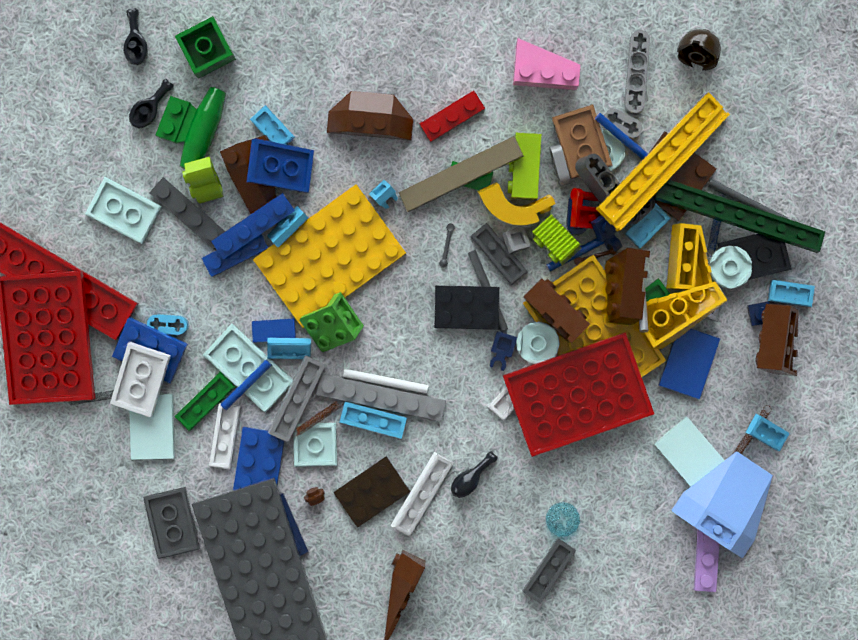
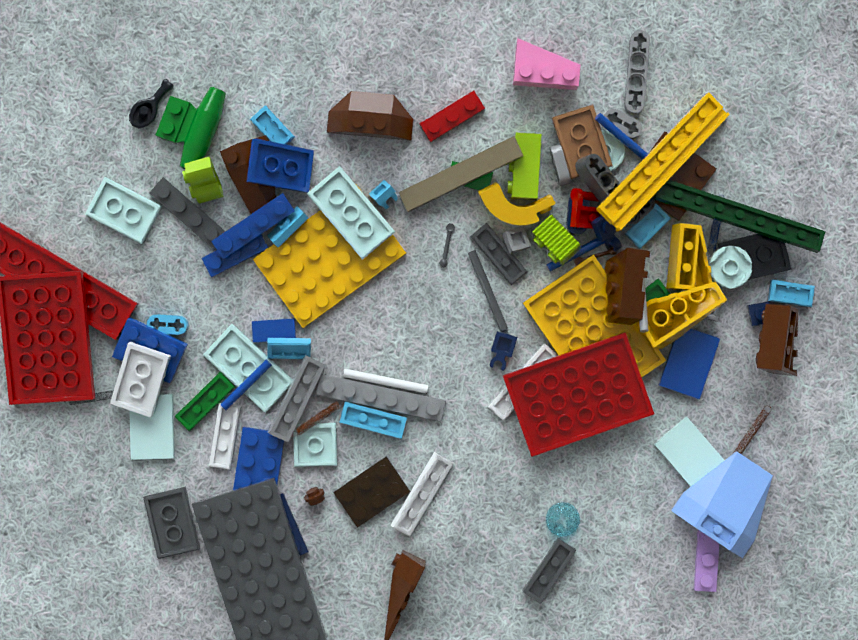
(135, 46): black piece -> none
(205, 47): green brick -> none
(332, 324): bright green bracket -> none
(351, 212): none -> light aqua tile
(467, 307): black plate -> none
(468, 480): black piece -> none
(537, 342): light aqua tile -> none
(556, 310): reddish brown wedge -> none
(699, 48): dark brown cylinder -> none
(740, 197): dark grey bar -> none
(767, 432): medium azure plate -> none

